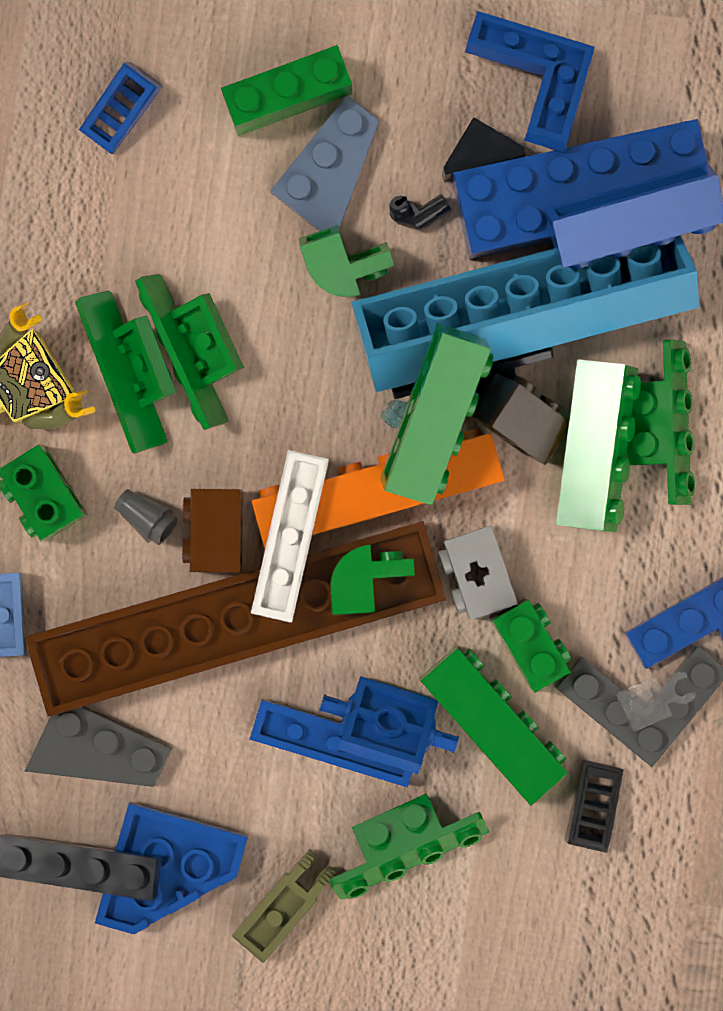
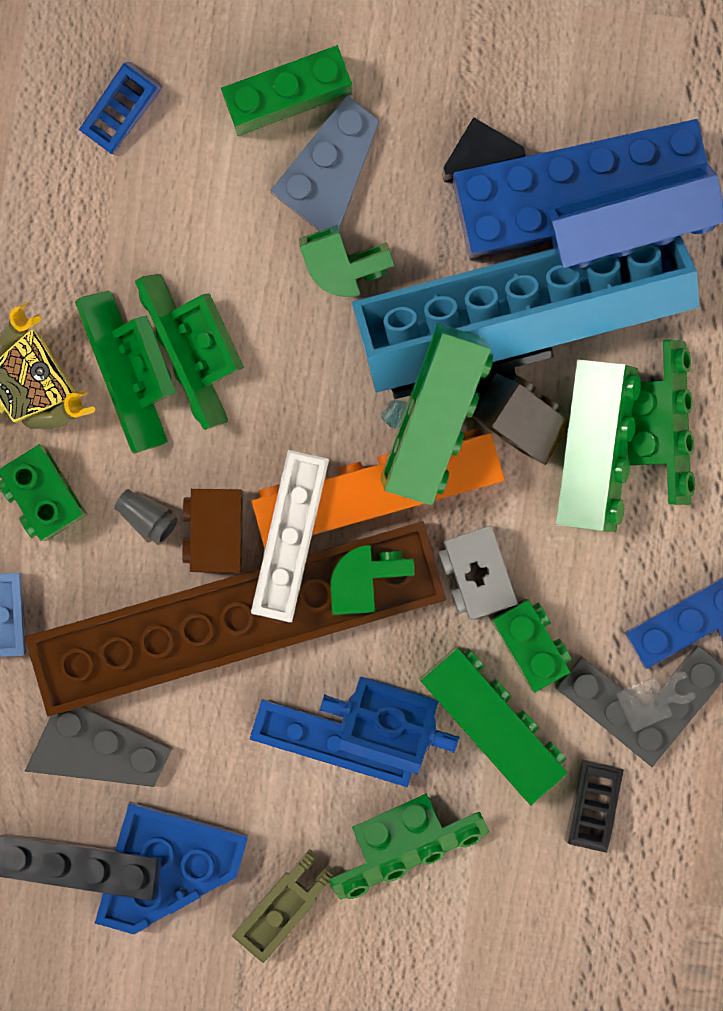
(416, 215): black arm -> none
(556, 58): blue plate -> none

